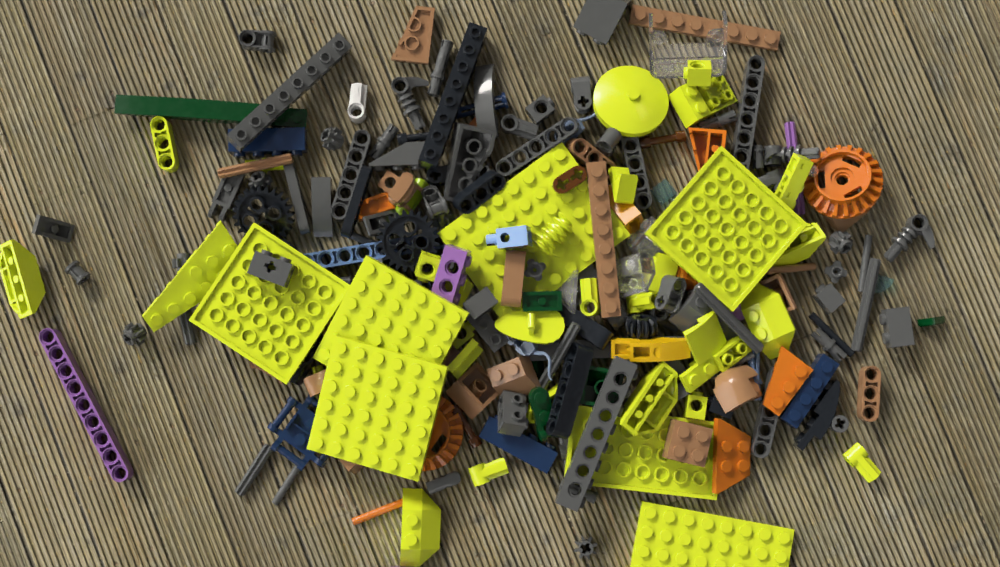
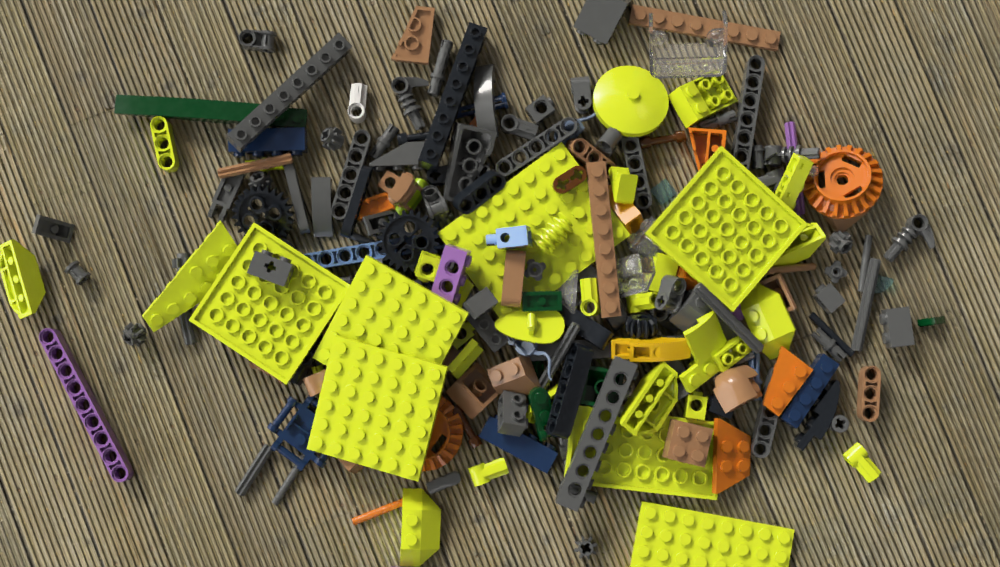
(698, 73): neon yellow brick -> none

